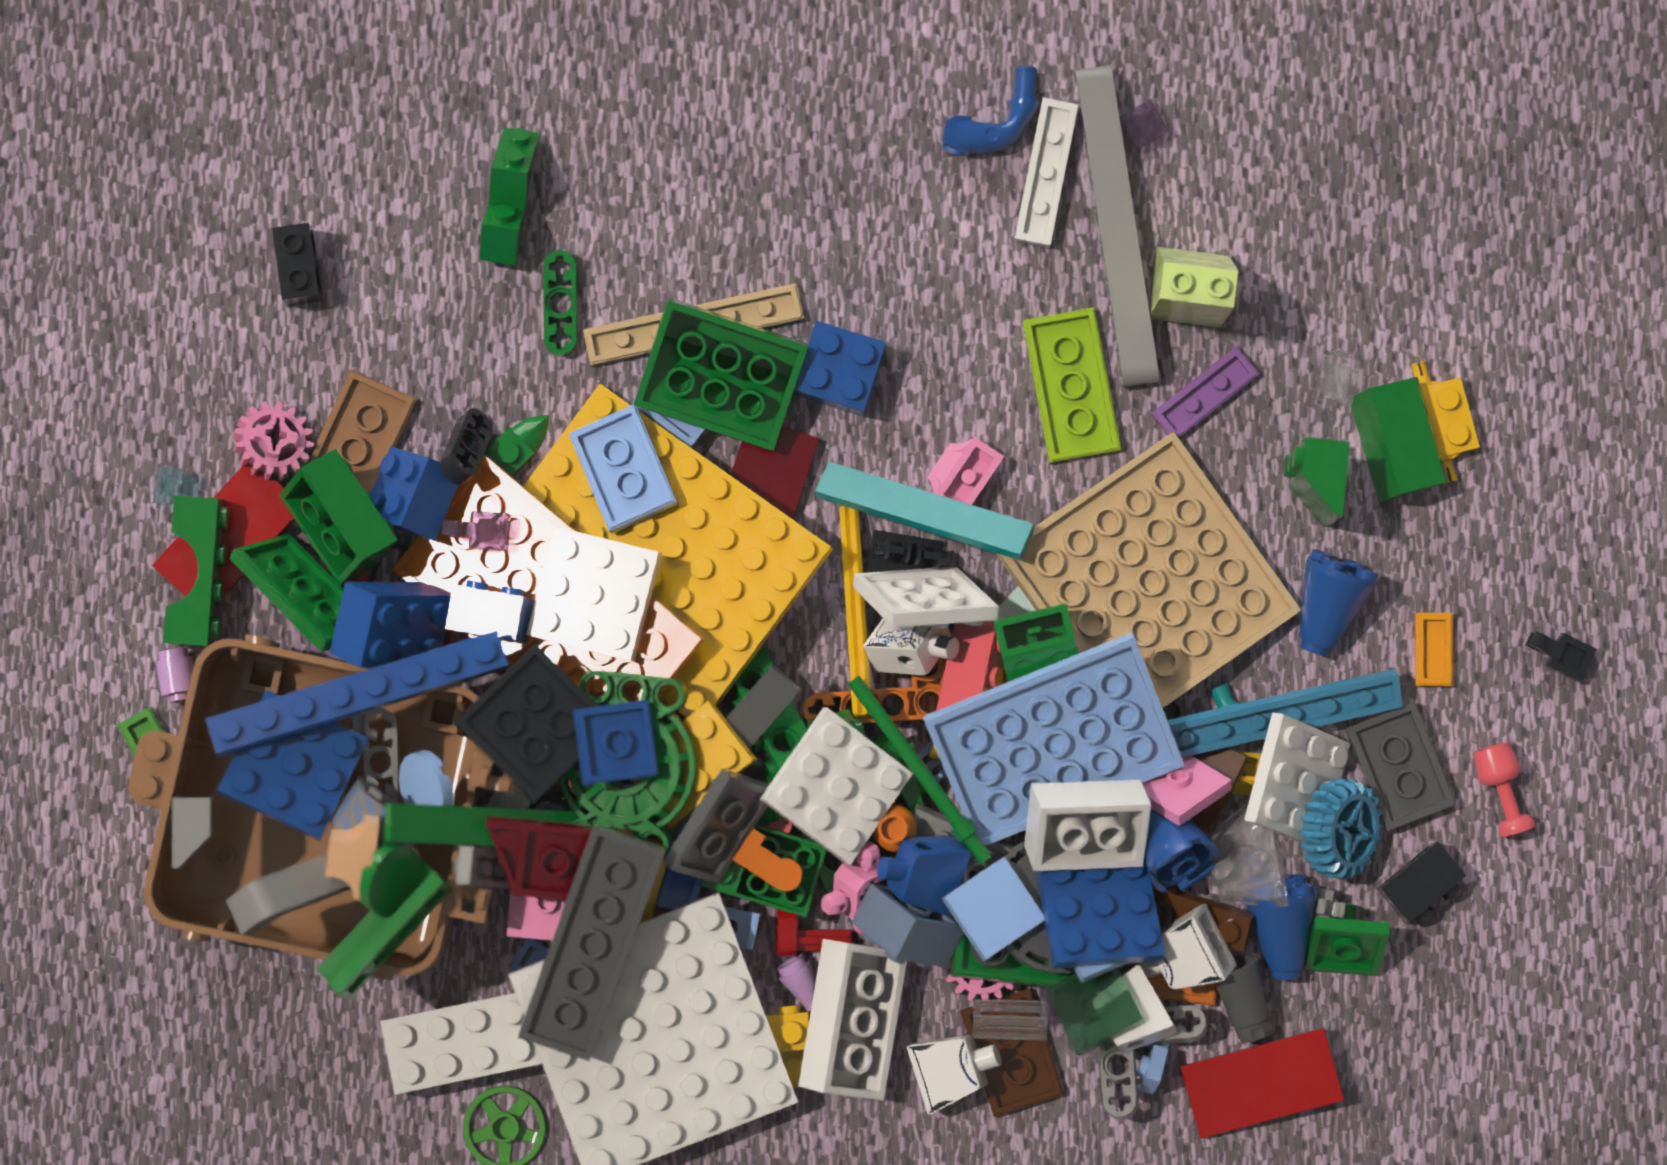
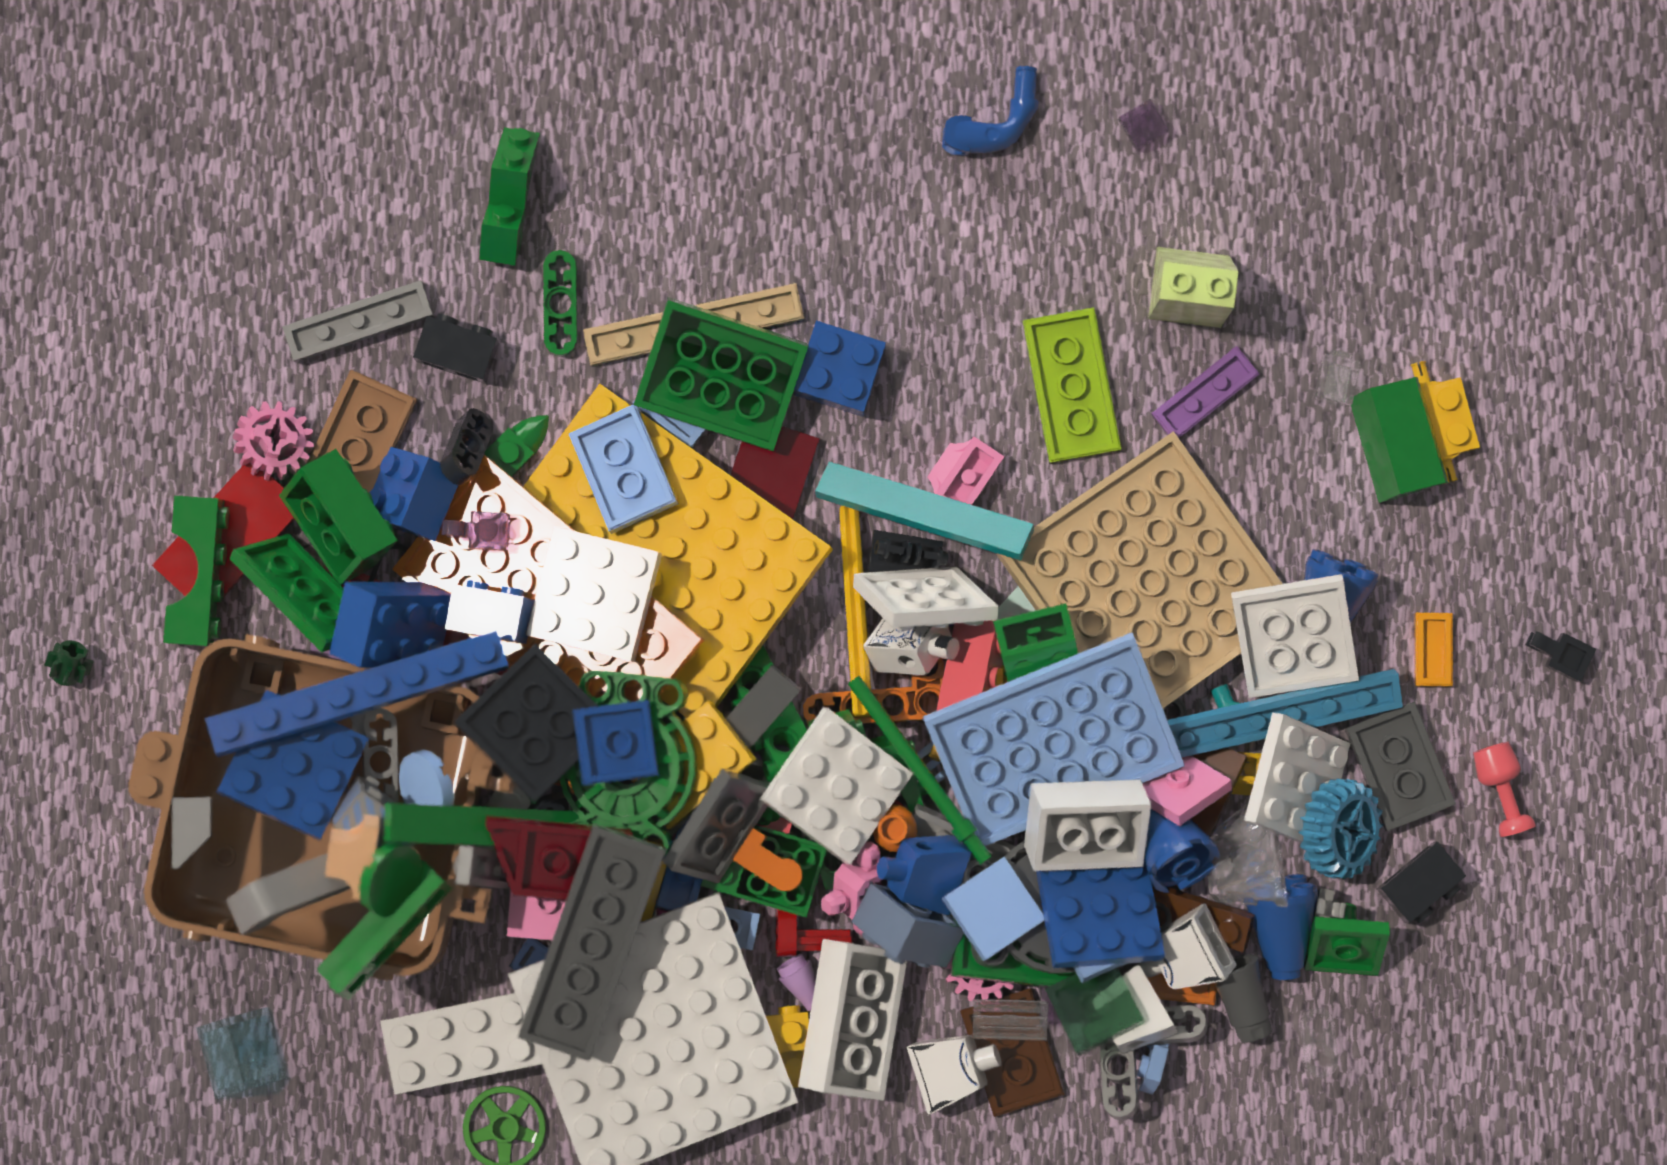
(68, 663): none -> dark green gear
(138, 725): bright green tile -> none
(169, 484): clear light blue tile -> none
(174, 673): lavender brick -> none
(241, 1052): none -> clear light blue slope
(297, 264): black brick -> none
(357, 321): none -> light grey plate
(456, 348): none -> black brick
(1046, 172): white plate -> none
(1117, 226): light grey beam -> none
(1262, 1082): red tile -> none
(1295, 636): none -> white plate
(1319, 476): green slope -> none

